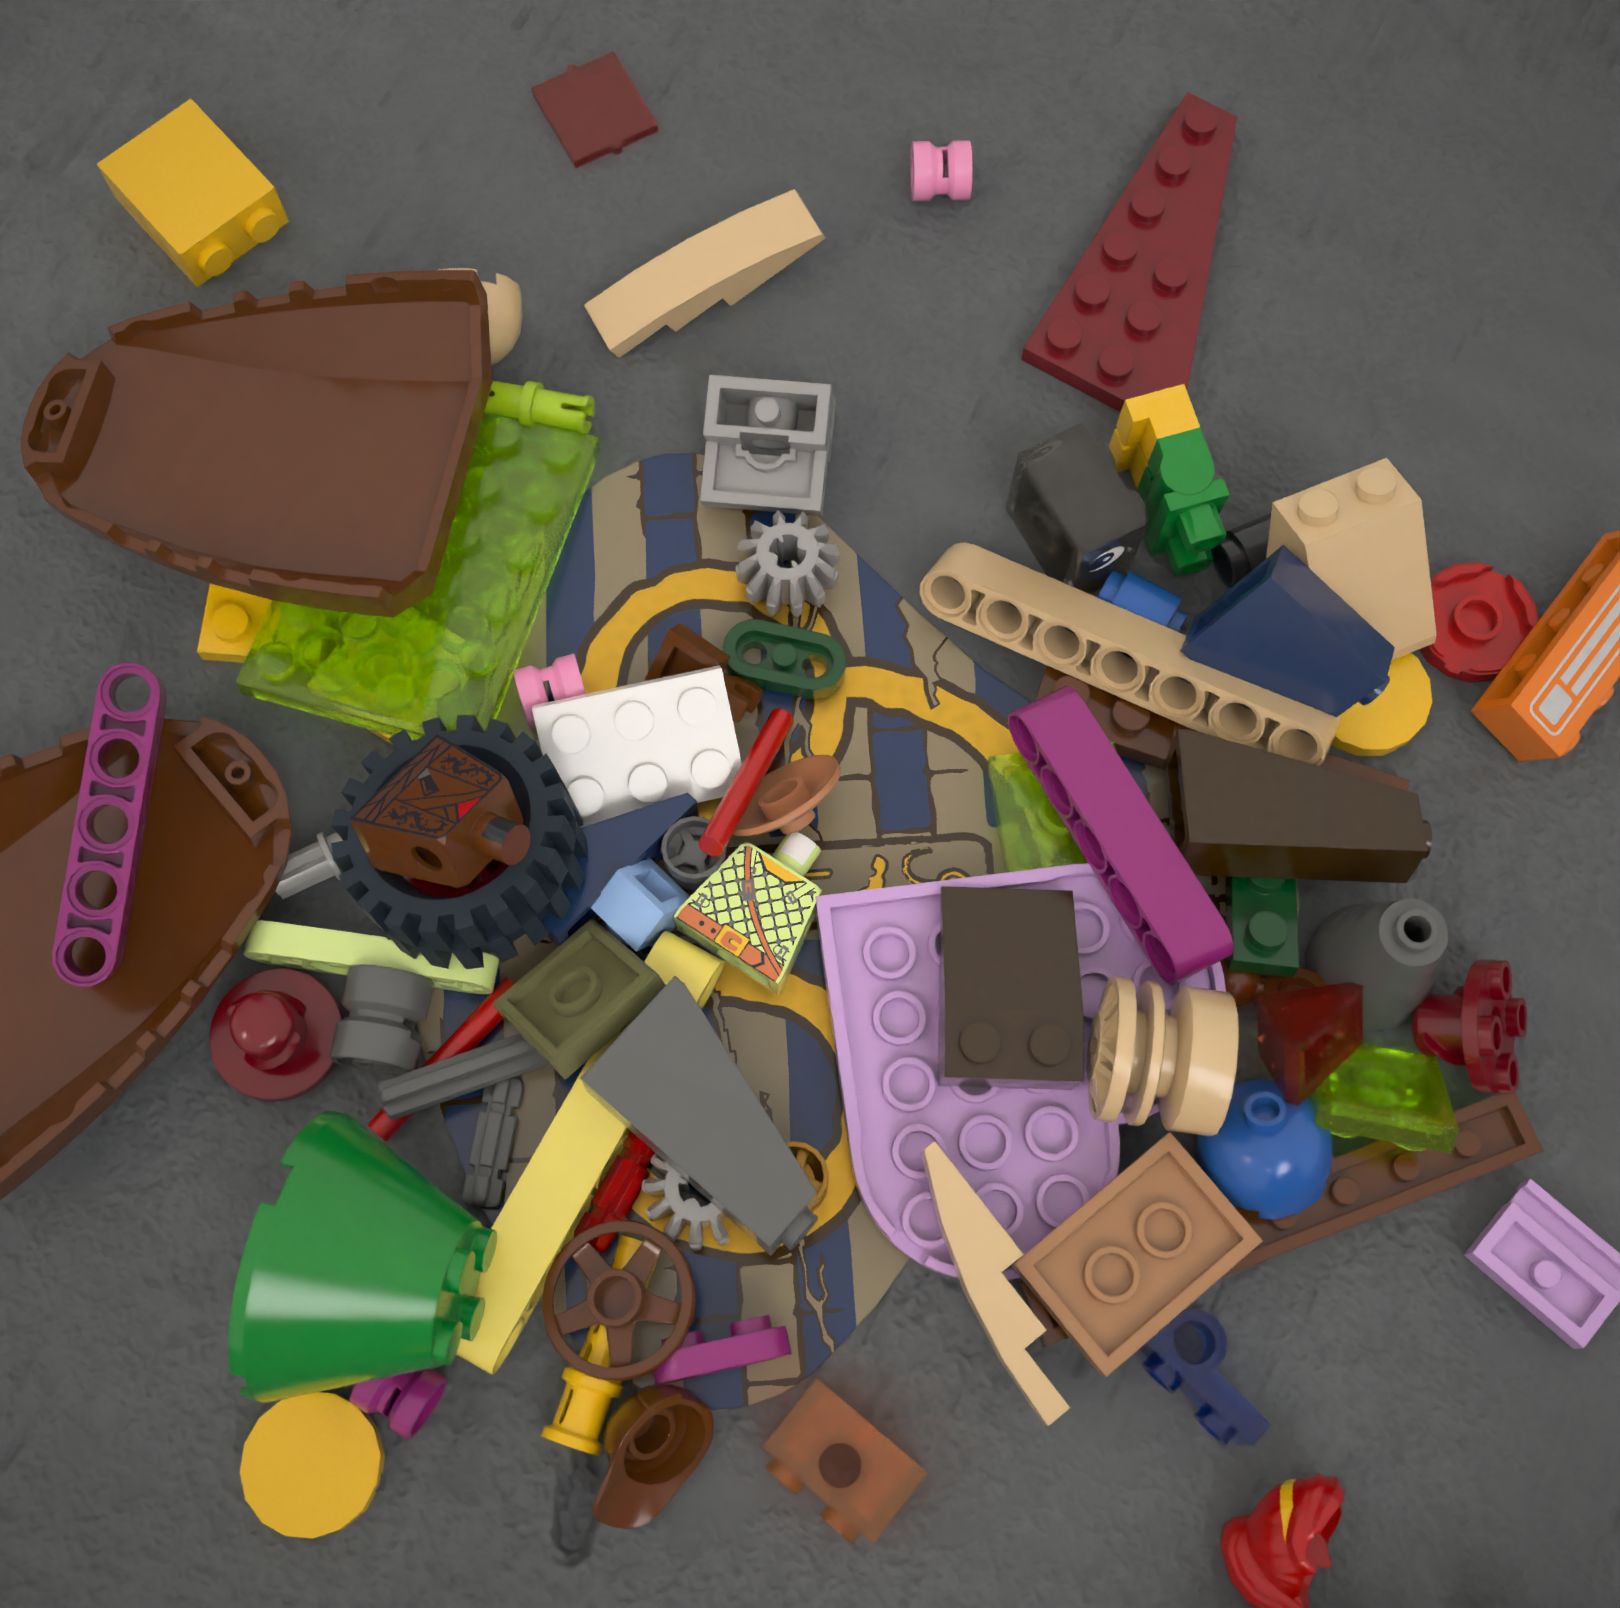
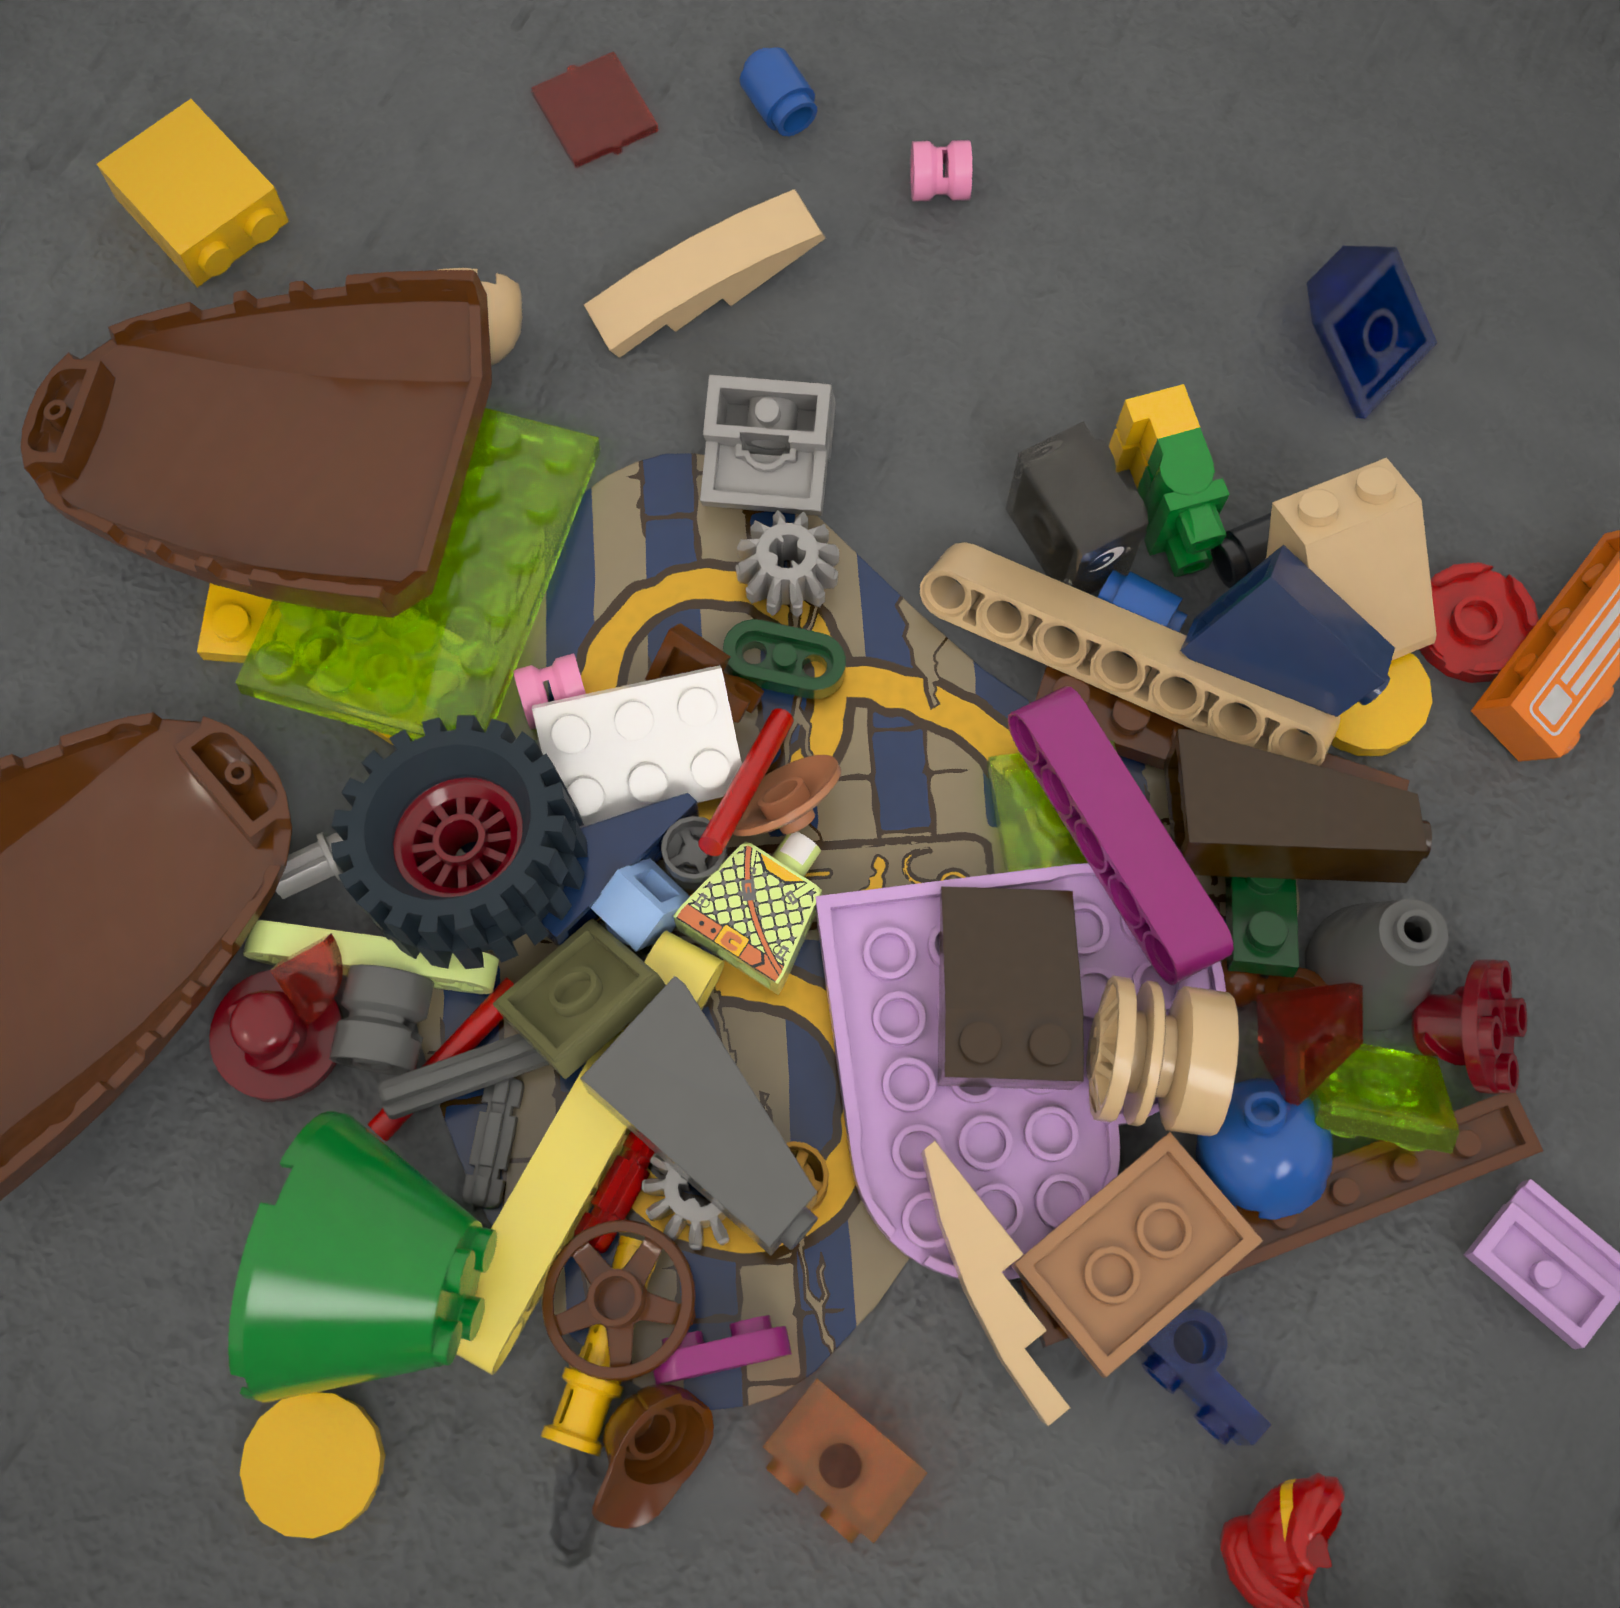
(87, 850): magenta beam -> none
(311, 977): none -> clear red tile
(402, 1399): magenta wheel -> none
(442, 818): reddish brown torso -> none
(539, 405): lime pin -> none
(778, 91): none -> blue brick
(1139, 289): dark red wing -> none
(1368, 322): none -> clear blue slope

